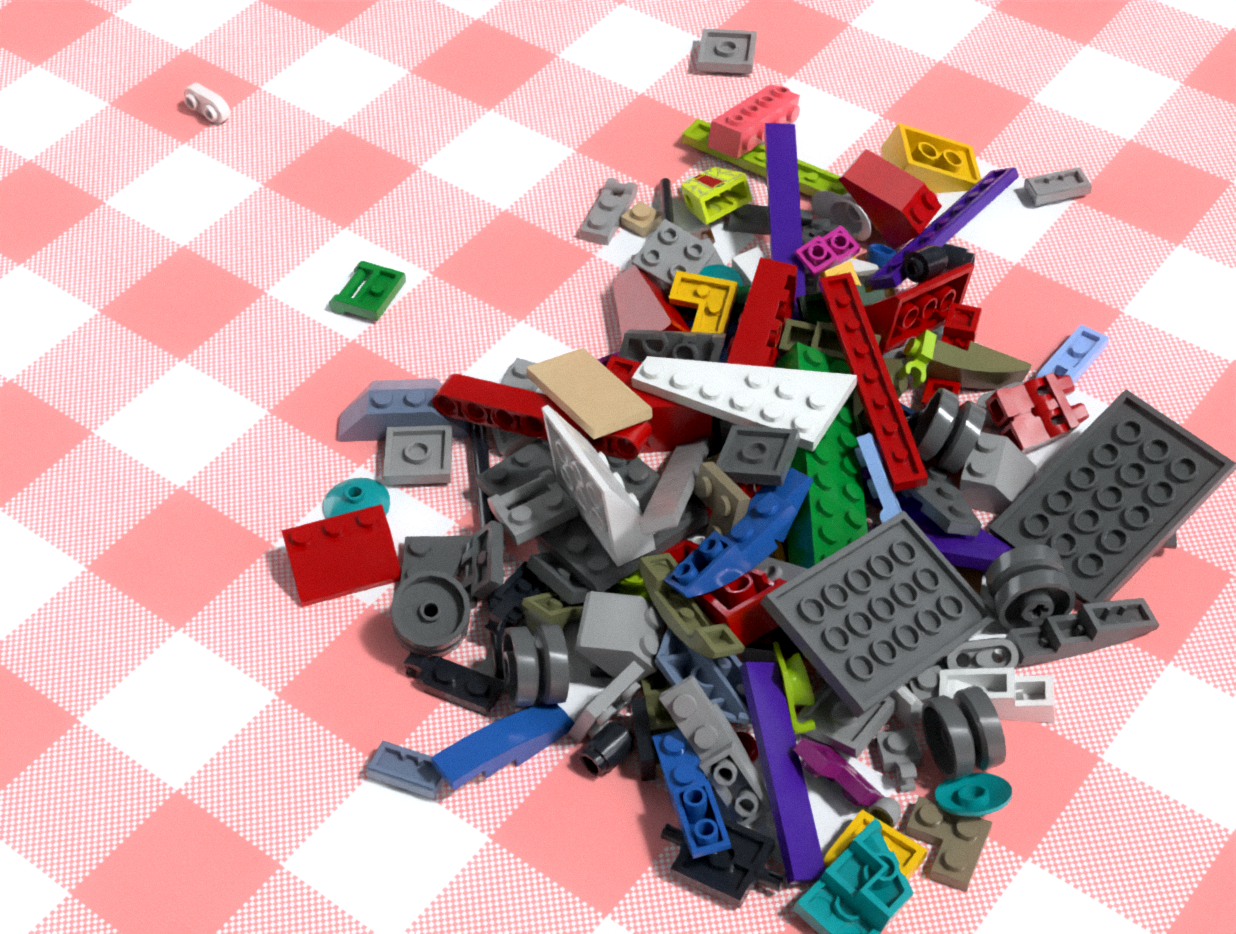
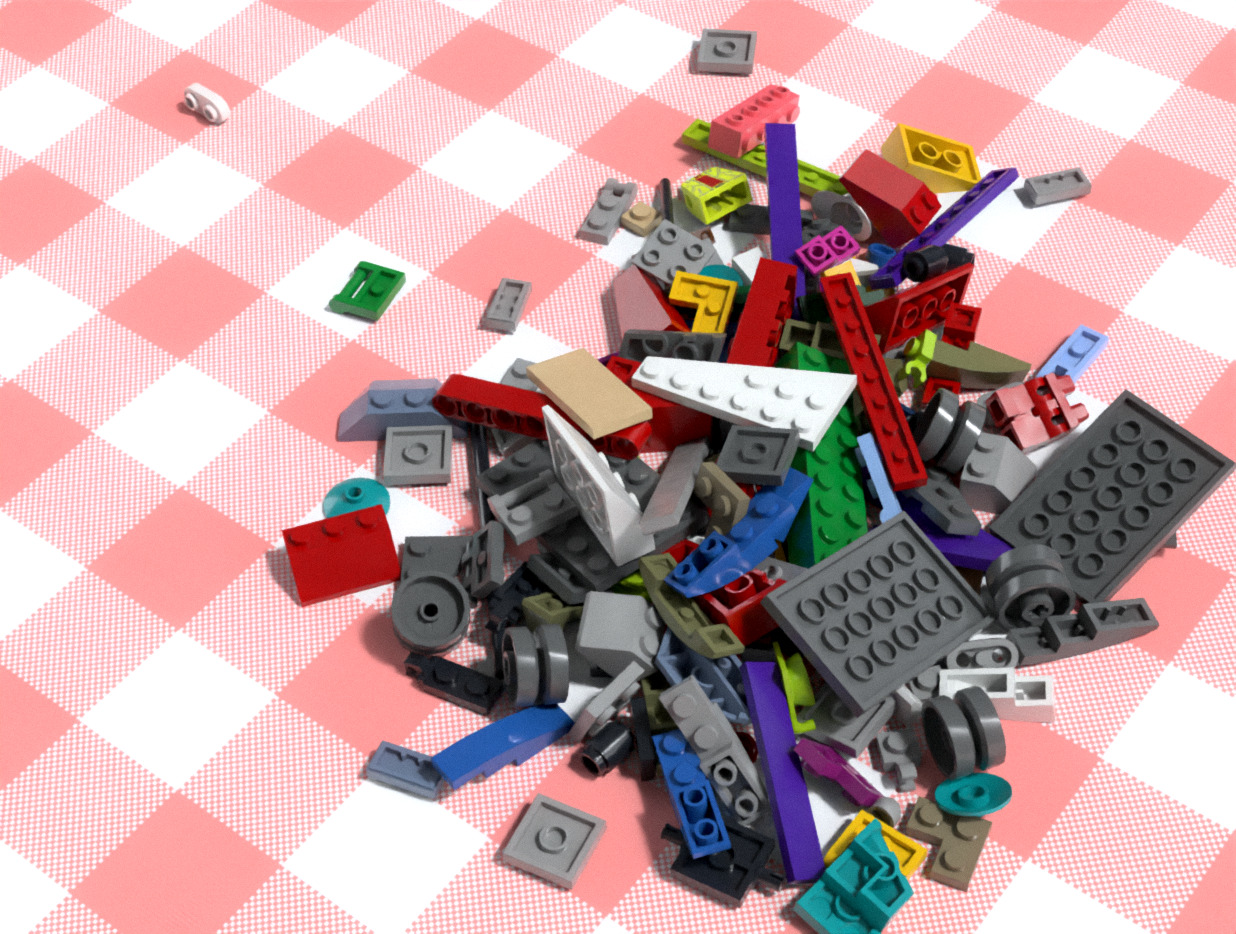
(508, 304): none -> light grey plate
(554, 841): none -> light grey plate

